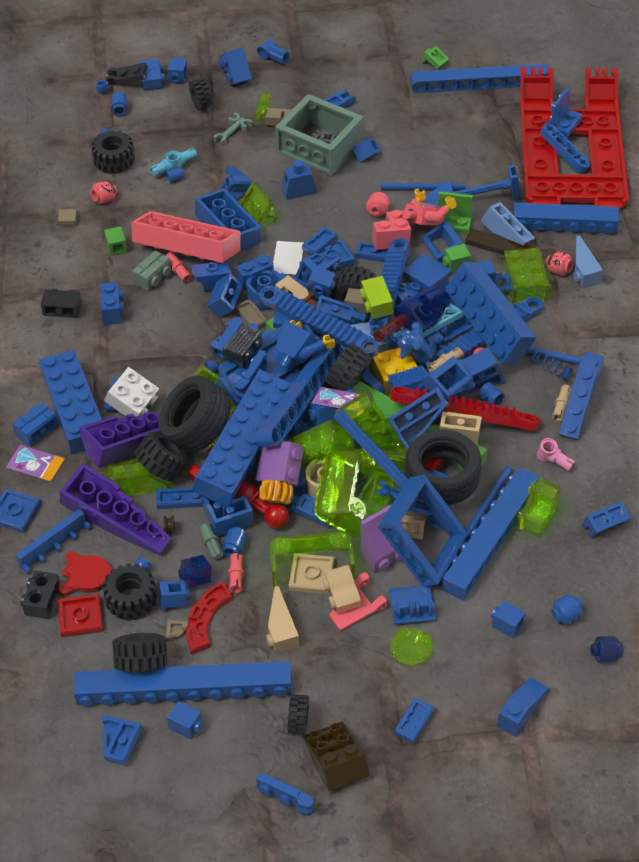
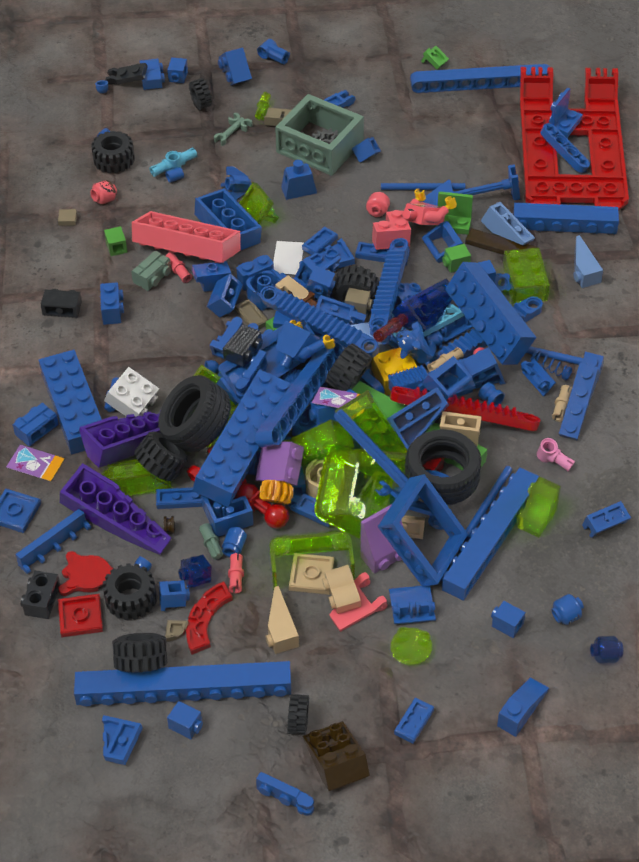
(119, 103): blue brick -> none
(377, 297): lime brick -> none
(426, 271): blue tile -> none
(537, 376): none -> blue hinge
(559, 263): coral head -> none

